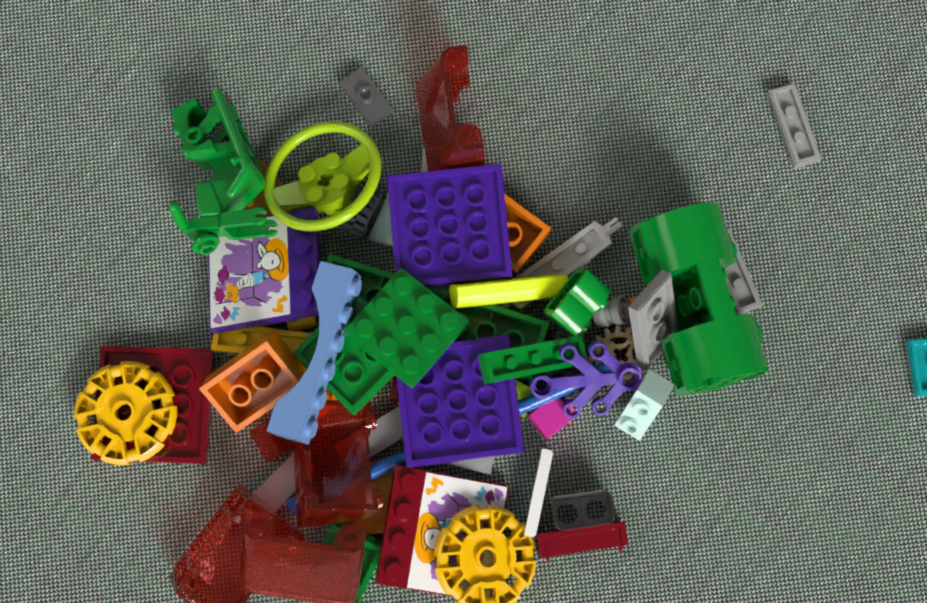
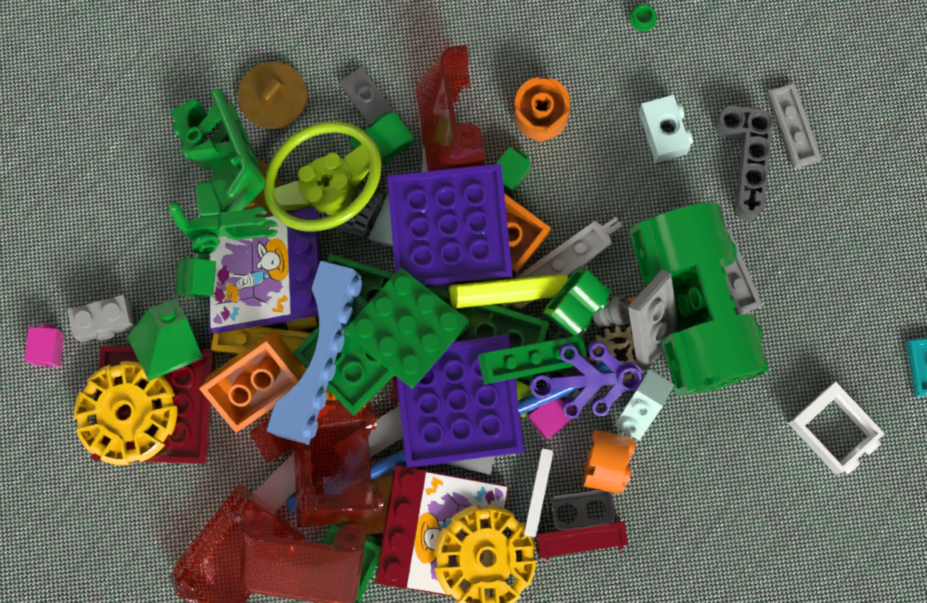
(44, 345): none -> dark pink brick
(101, 319): none -> light grey brick
(164, 340): none -> green slope
(195, 276): none -> green brick
(272, 95): none -> pearl gold shield
(389, 135): none -> green brick
(514, 169): none -> green brick
(541, 93): none -> orange brick
(608, 462): none -> orange brick
(643, 17): none -> green plate
(662, 144): none -> light aqua brick
(749, 164): none -> dark grey beam
(858, 416): none -> white window

